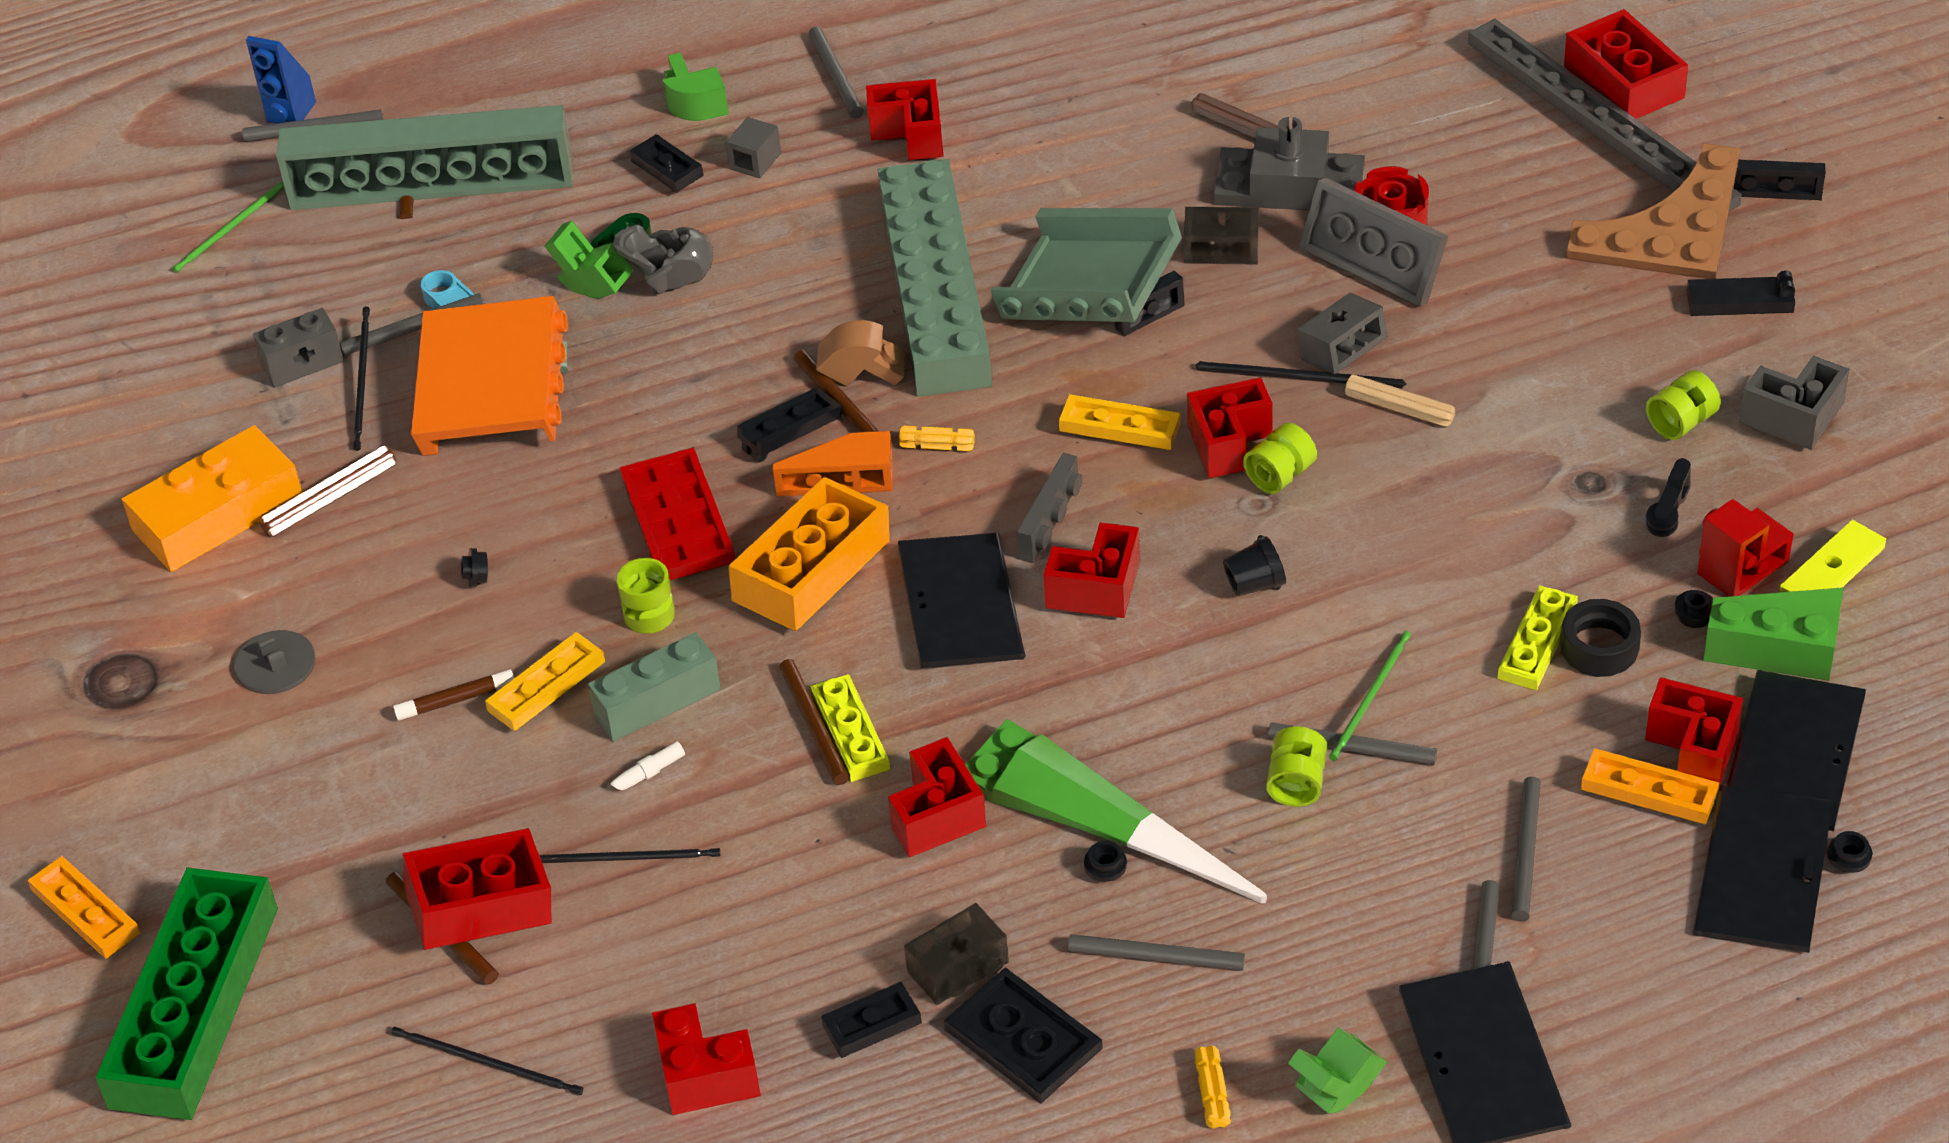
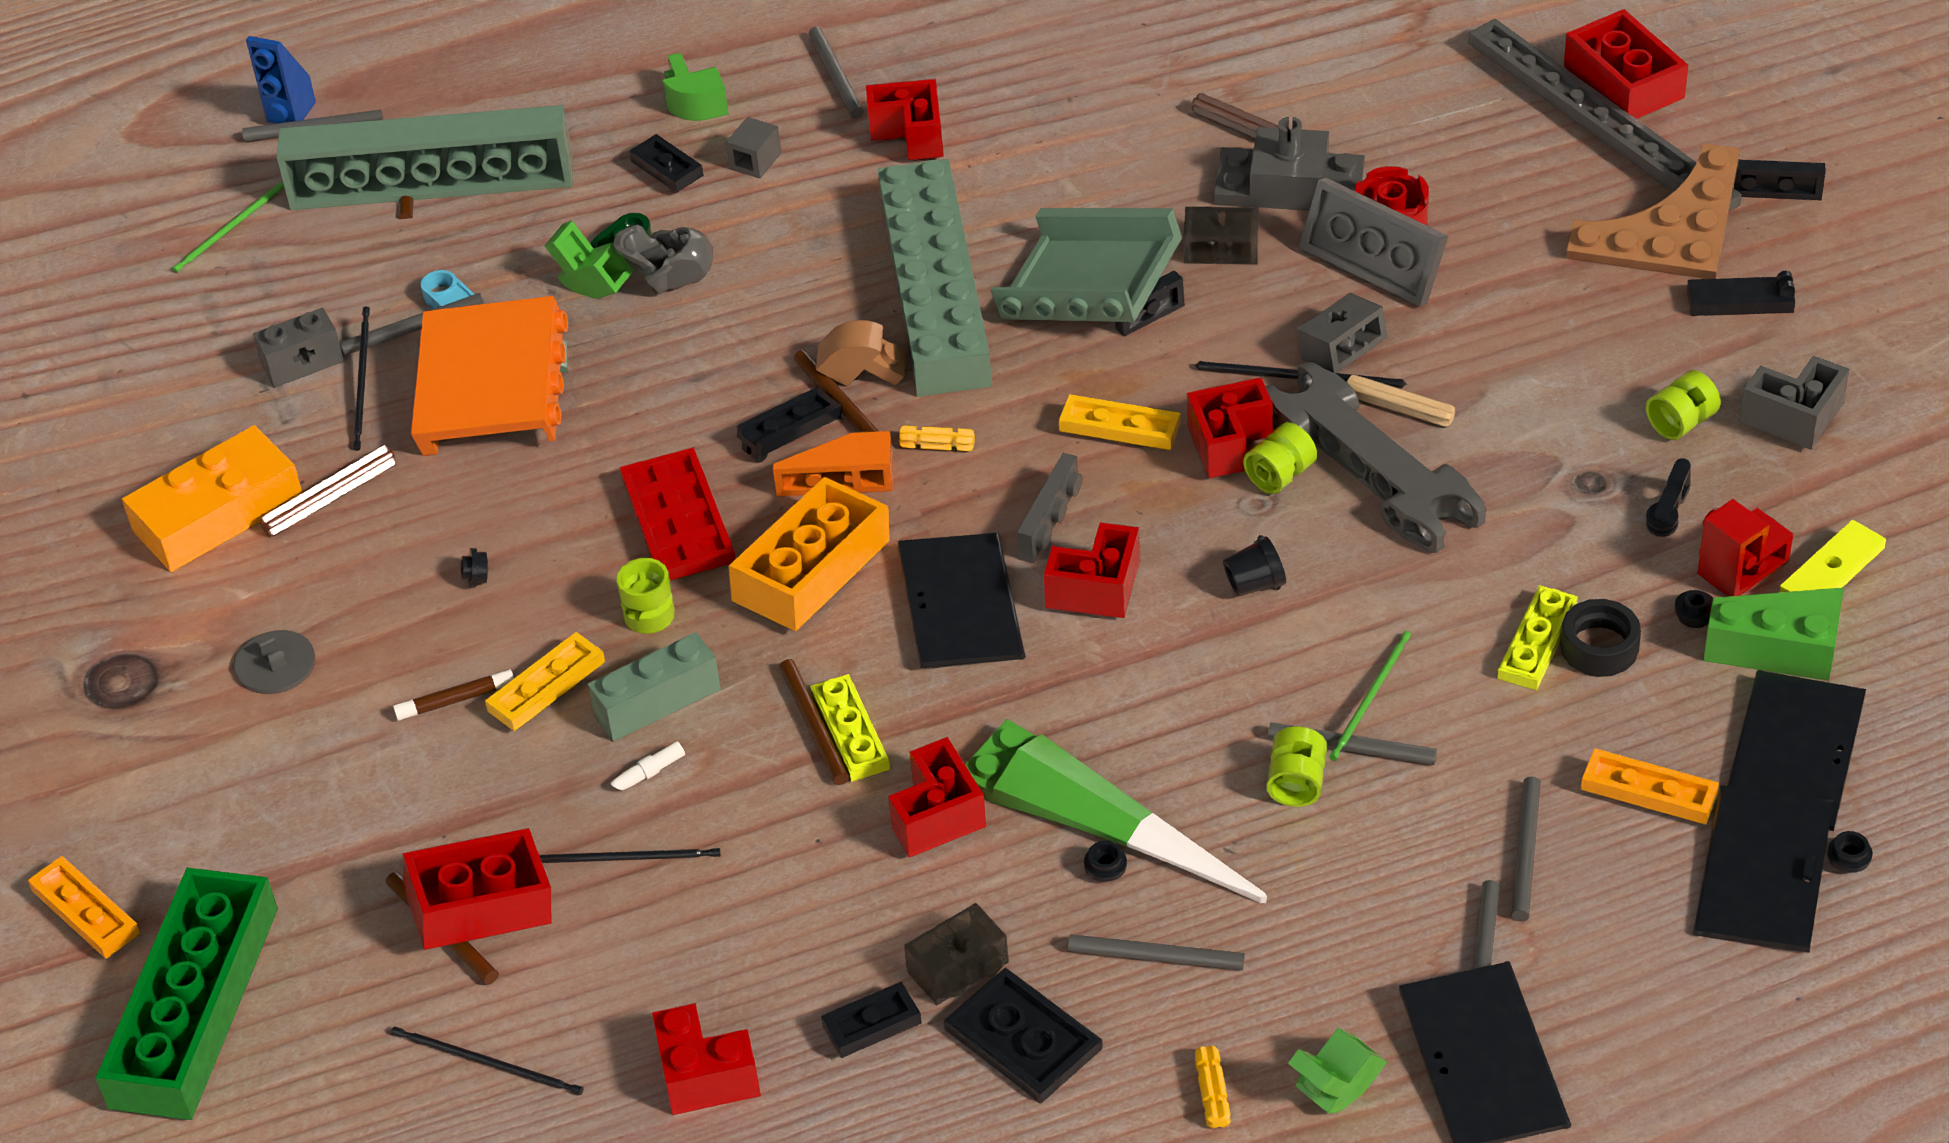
(1410, 491): none -> dark grey piece
(1697, 723): red brick -> none

